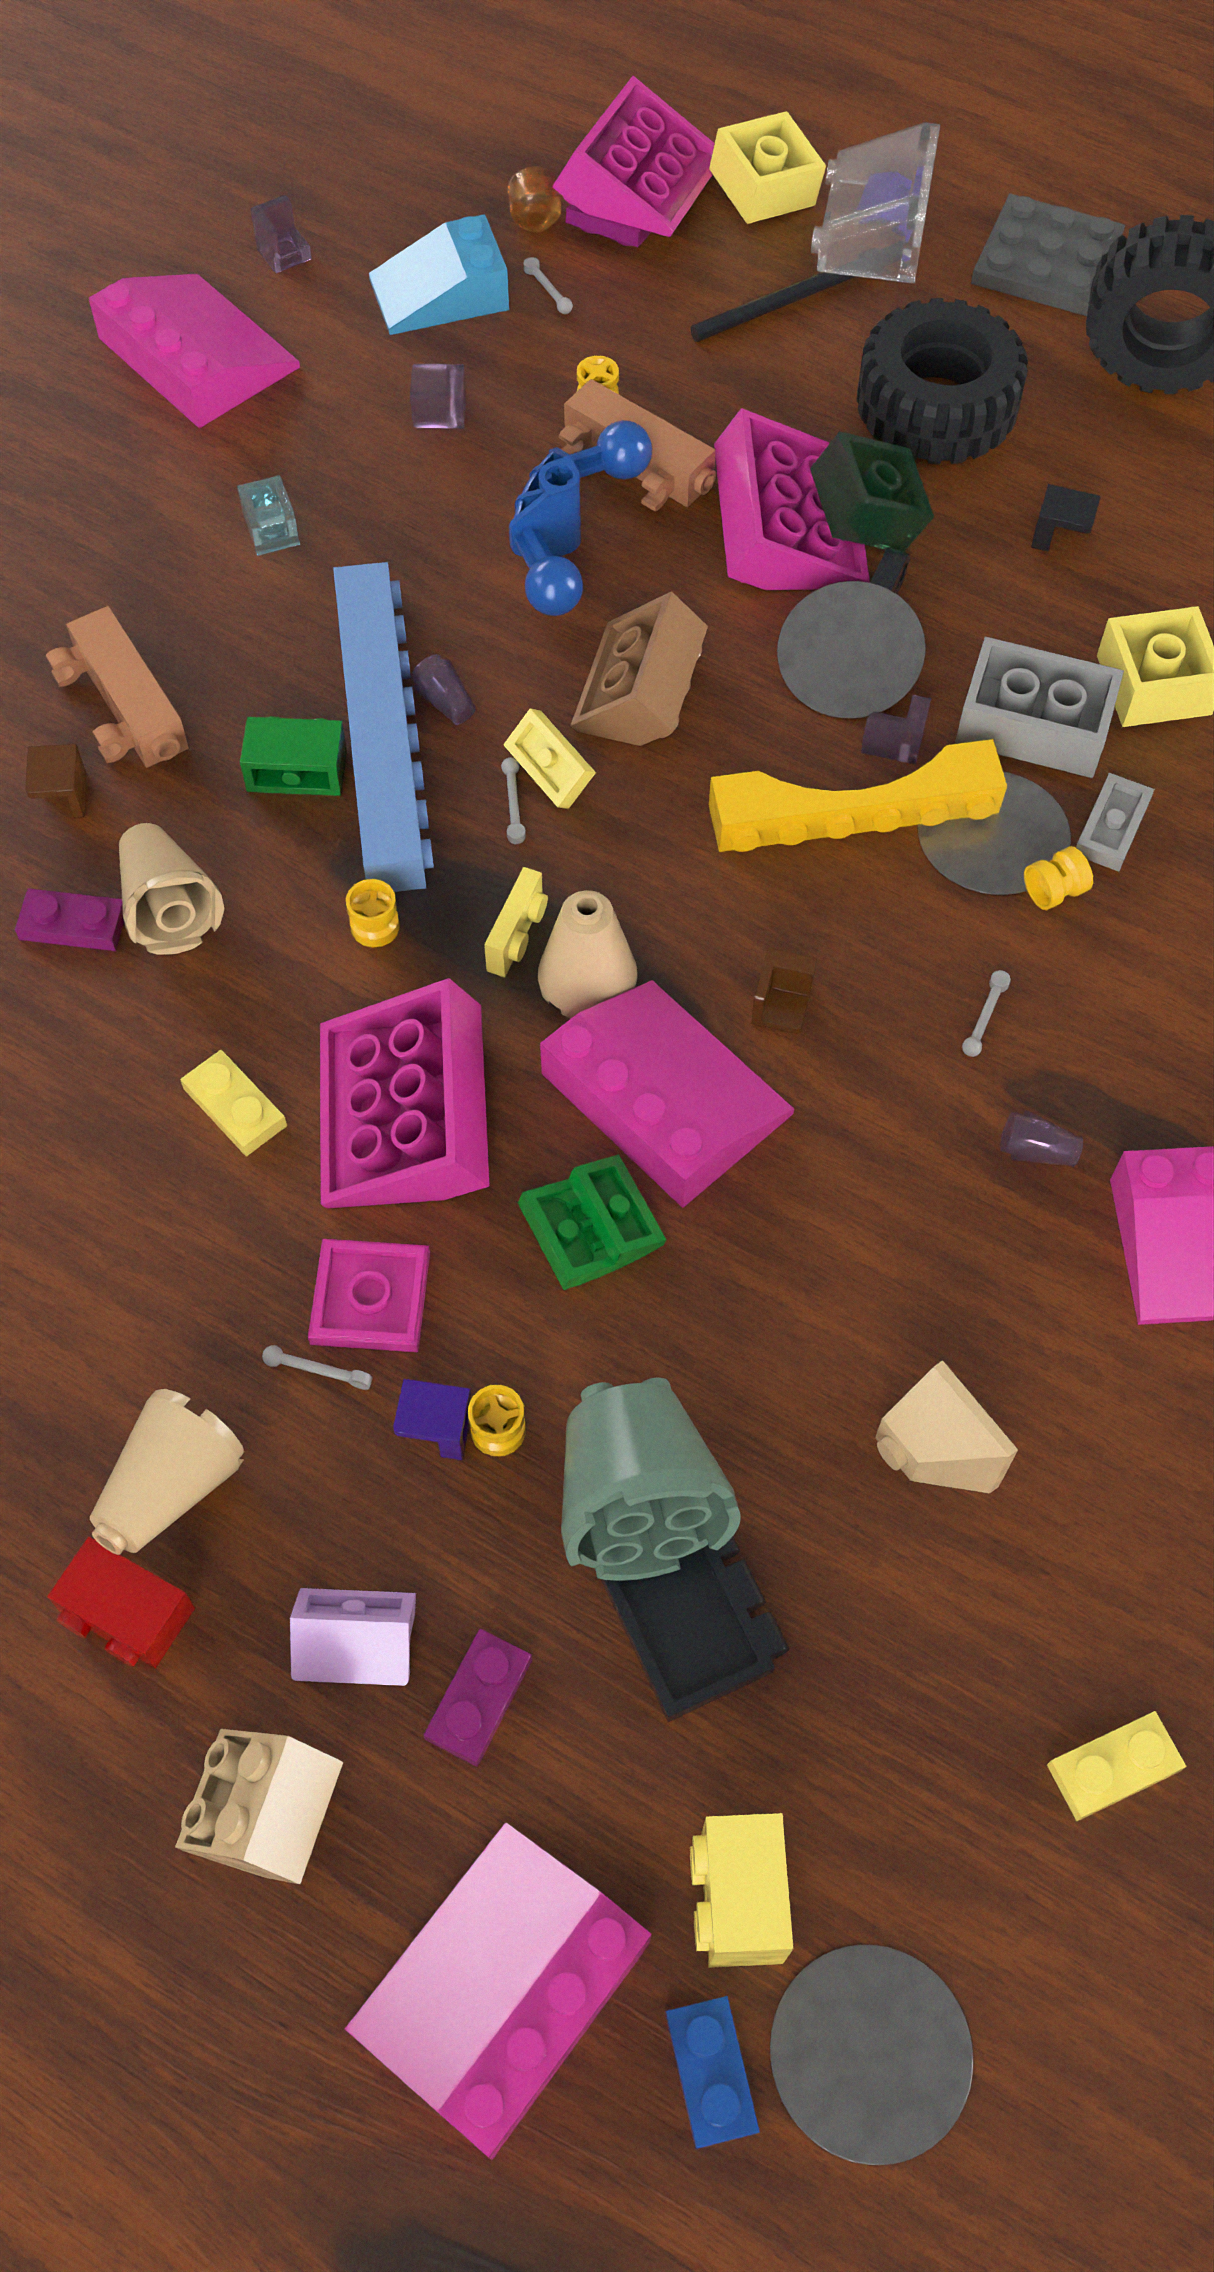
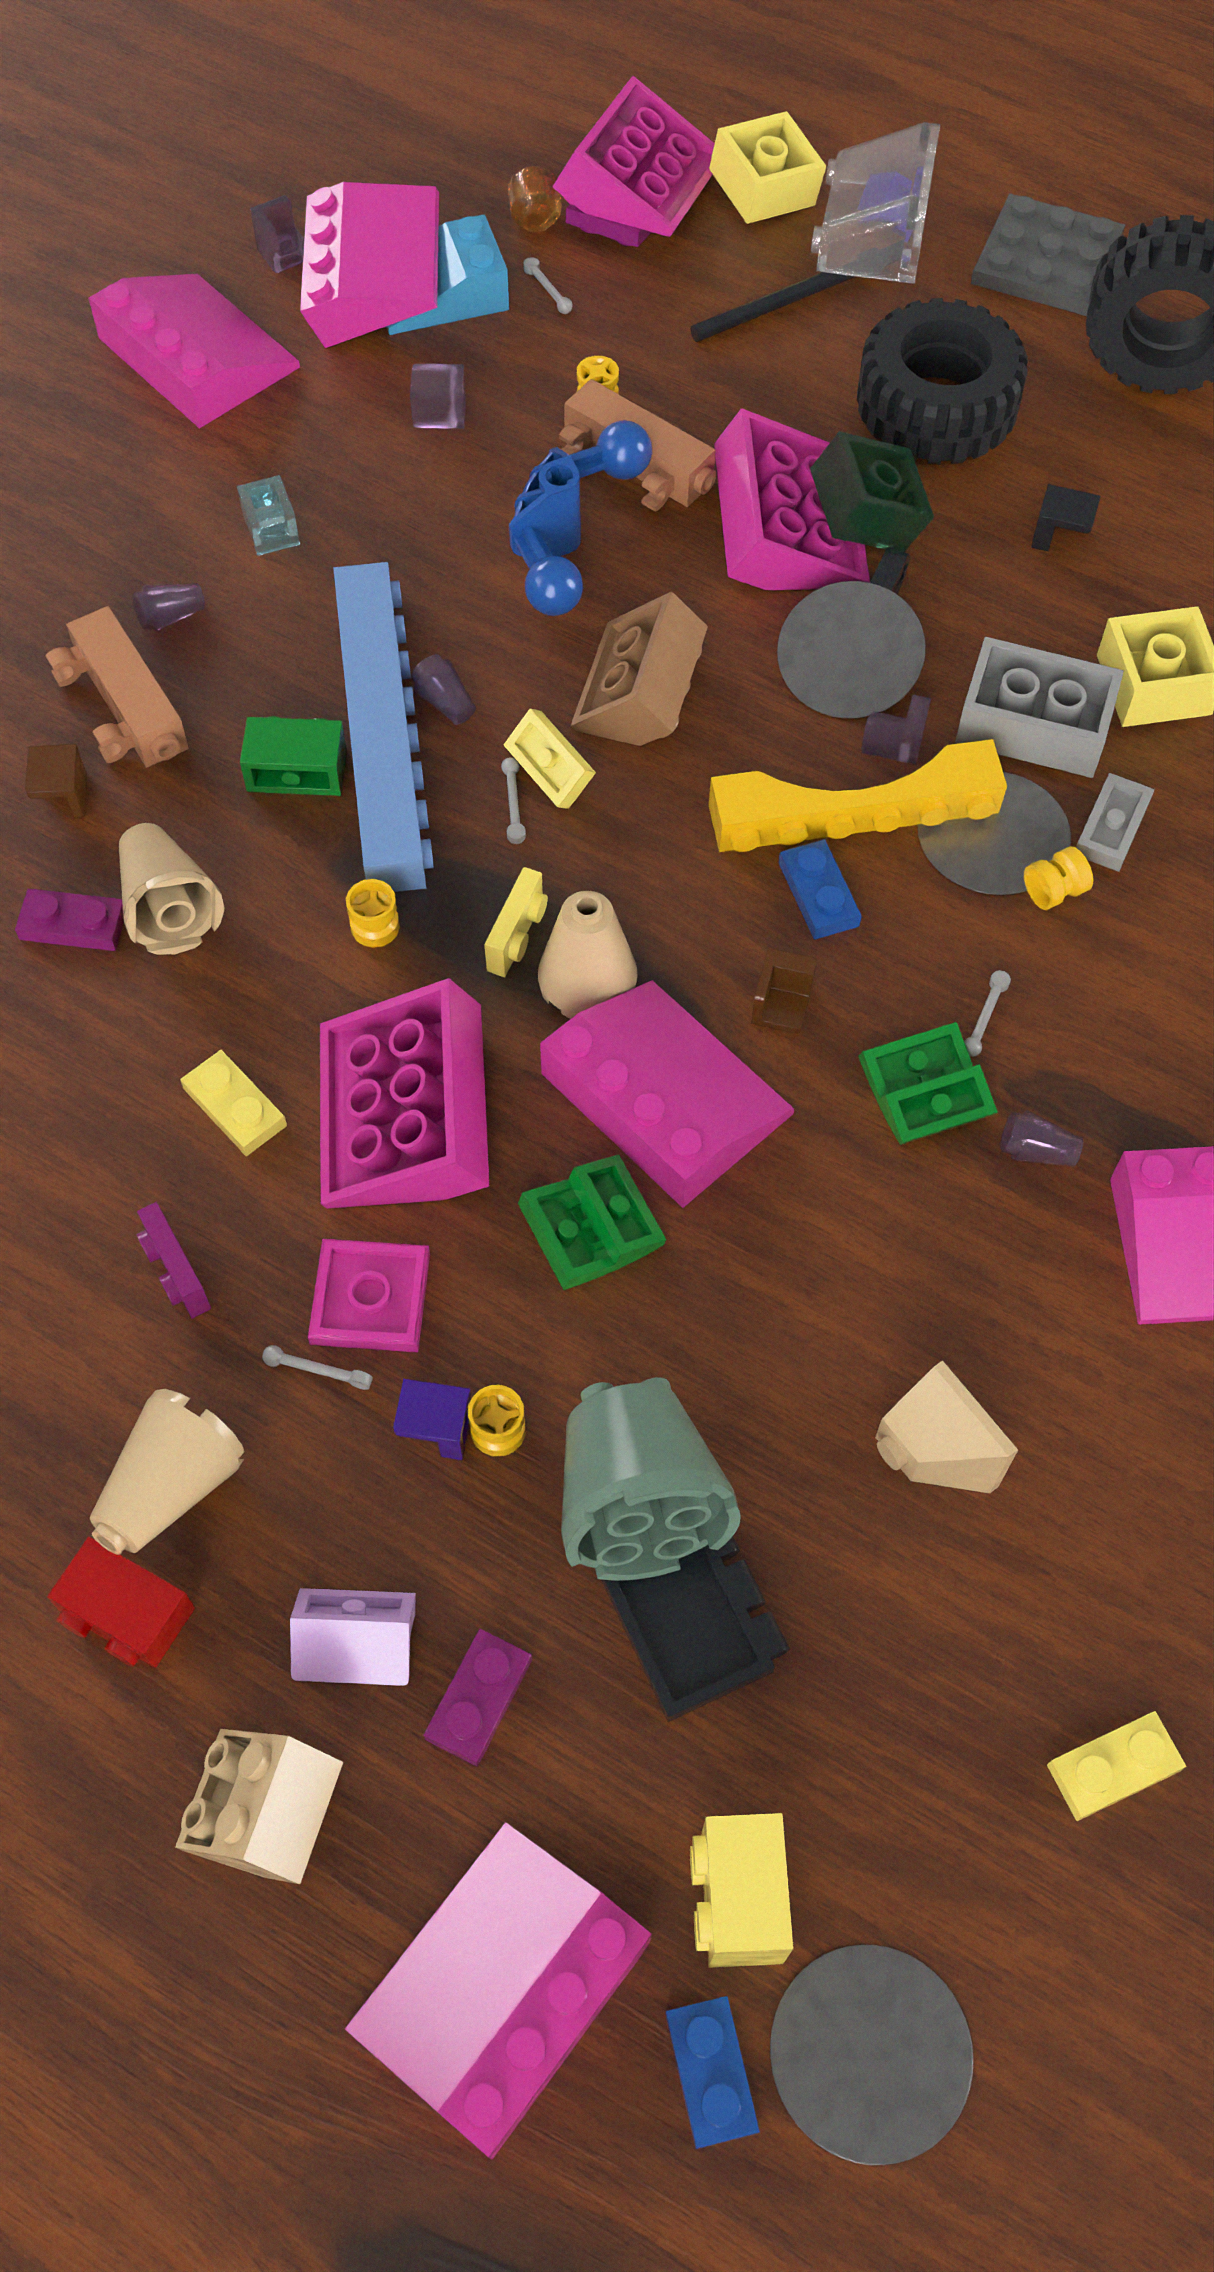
(166, 603): none -> clear purple cone
(180, 1280): none -> magenta plate
(368, 257): none -> dark pink slope
(819, 889): none -> blue plate
(927, 1083): none -> green slope

